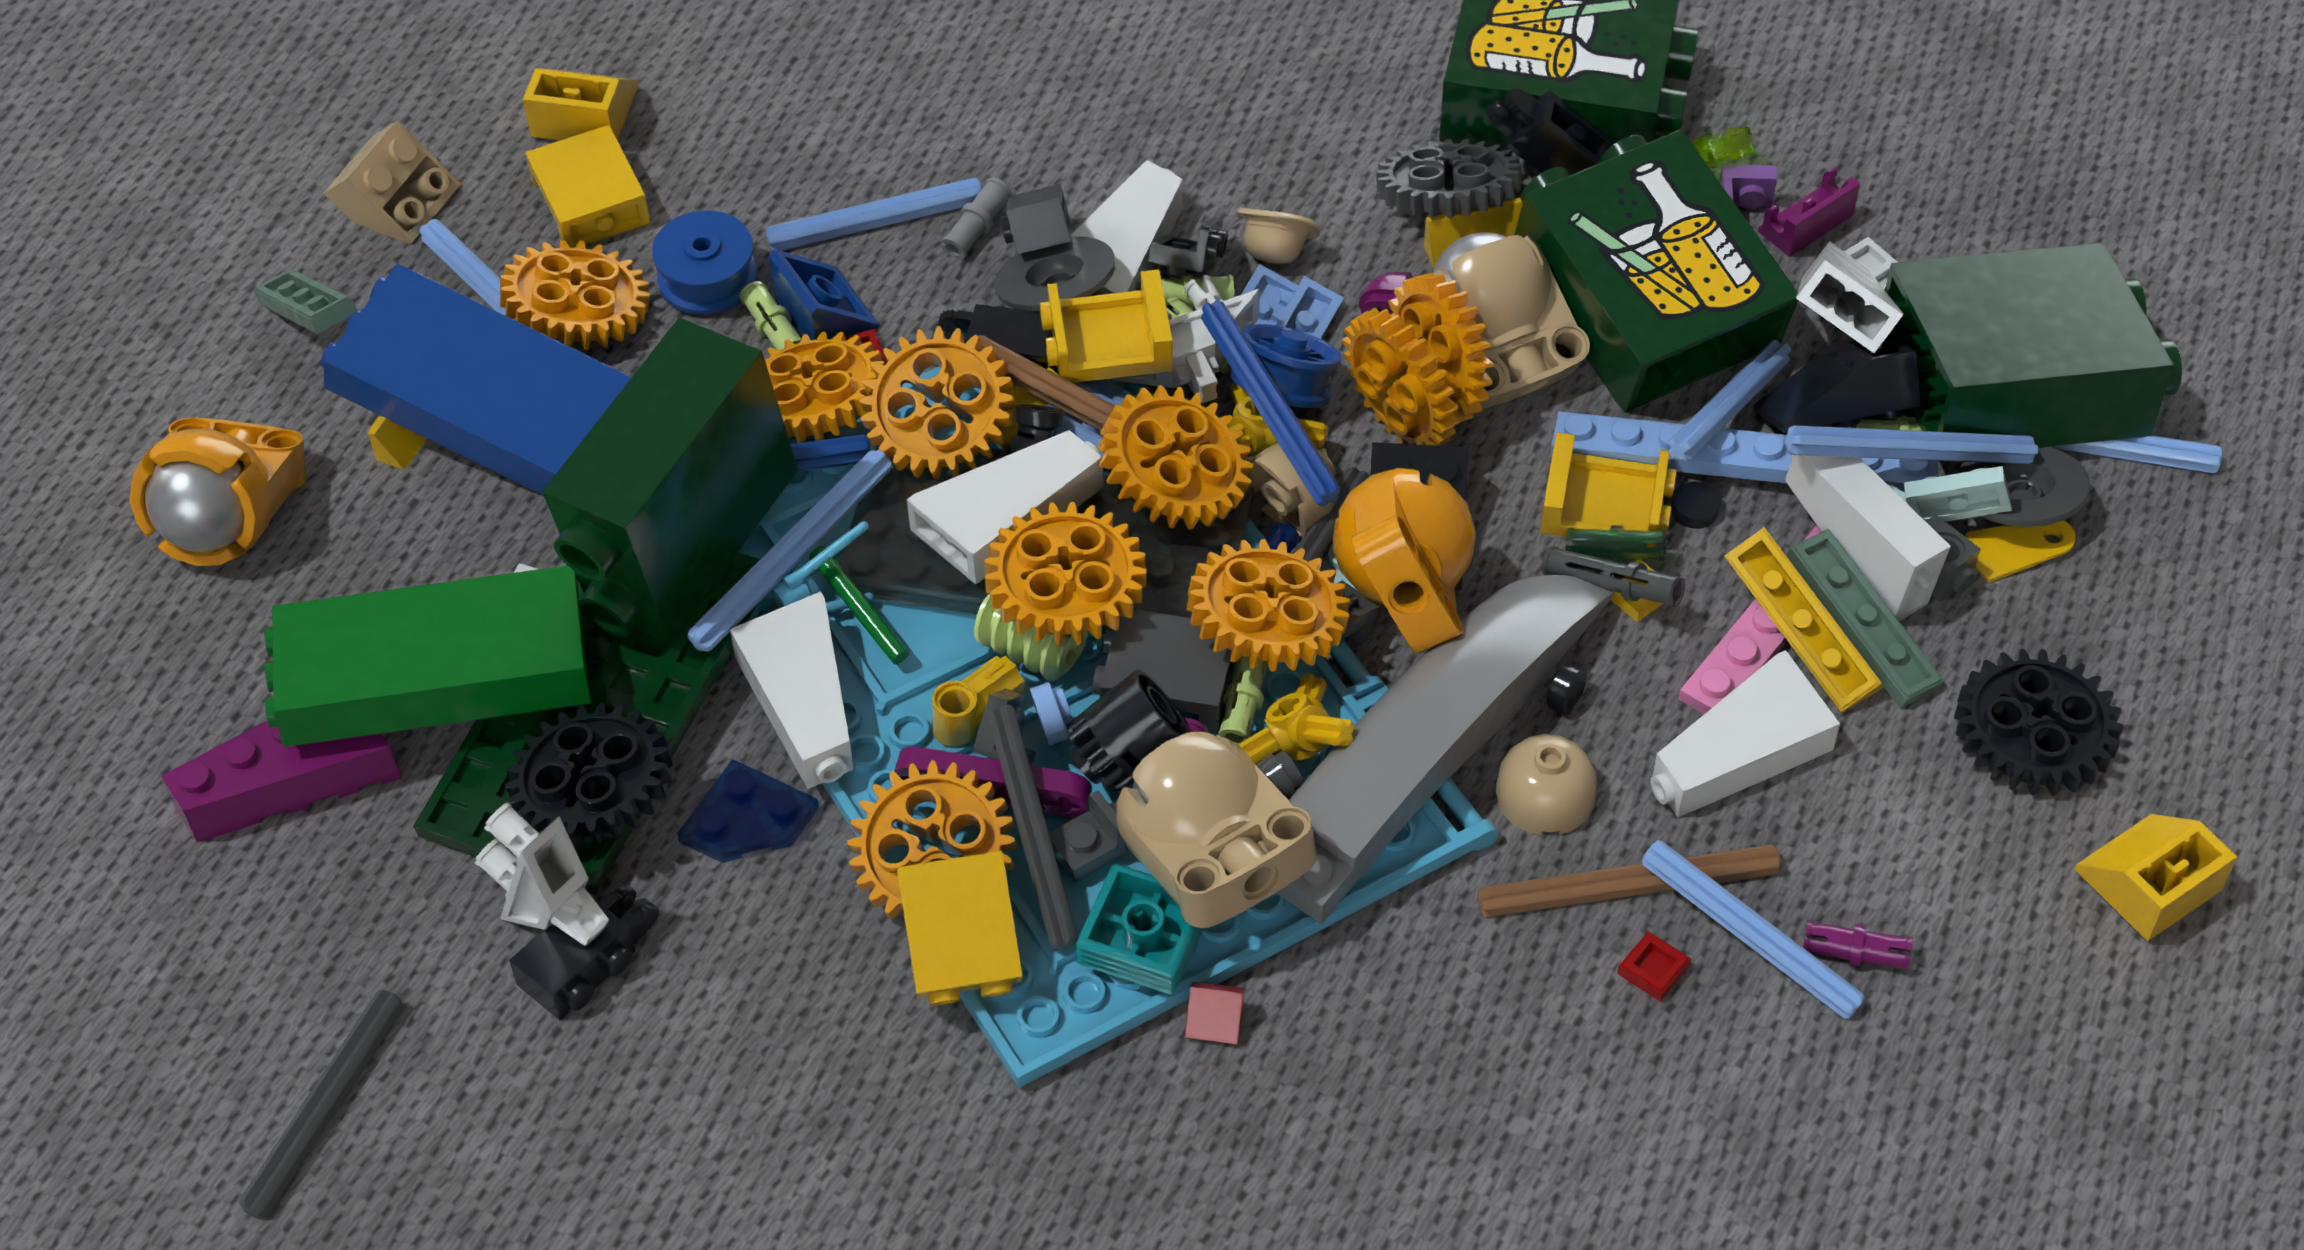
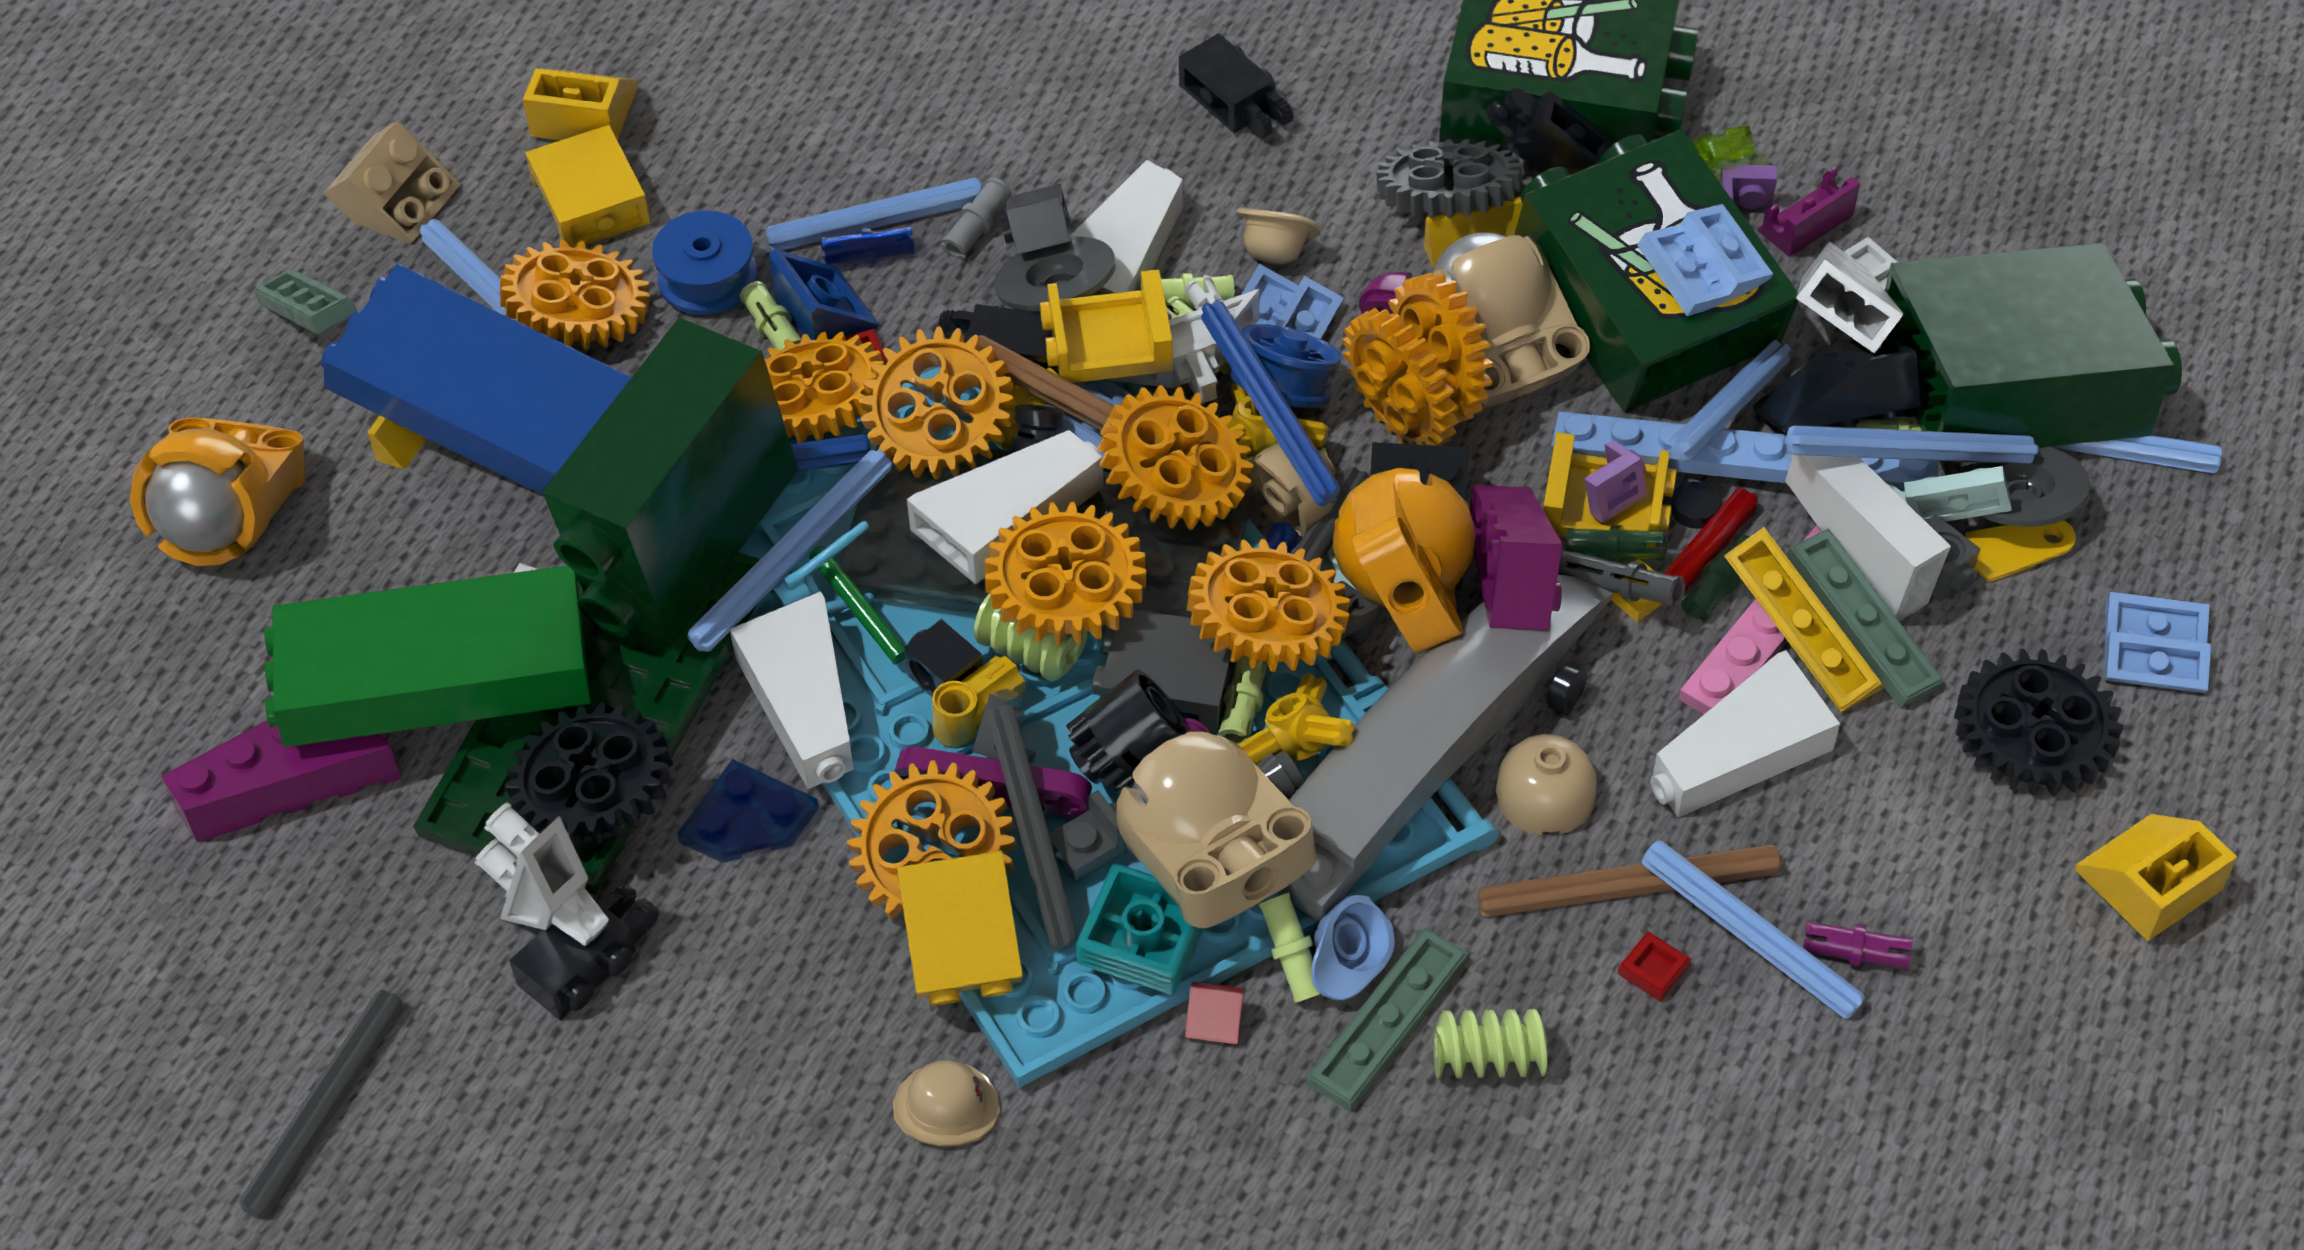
(867, 245): none -> clear blue pin
(940, 657): none -> black brick
(946, 1104): none -> tan hat
(1052, 712): light blue plate -> none
(1182, 255): black bracket -> none
(1232, 87): none -> black hinge
(1290, 945): none -> yellowish green pin
(1370, 943): none -> light blue piece
(1386, 1019): none -> sand green tile
(1490, 1042): none -> yellowish green piece
(1515, 557): none -> magenta wedge
(1617, 483): none -> medium lavender bracket
(1704, 259): none -> light blue slope
(1713, 536): none -> red axle
(1716, 582): none -> clear green pin
(2157, 642): none -> light blue slope

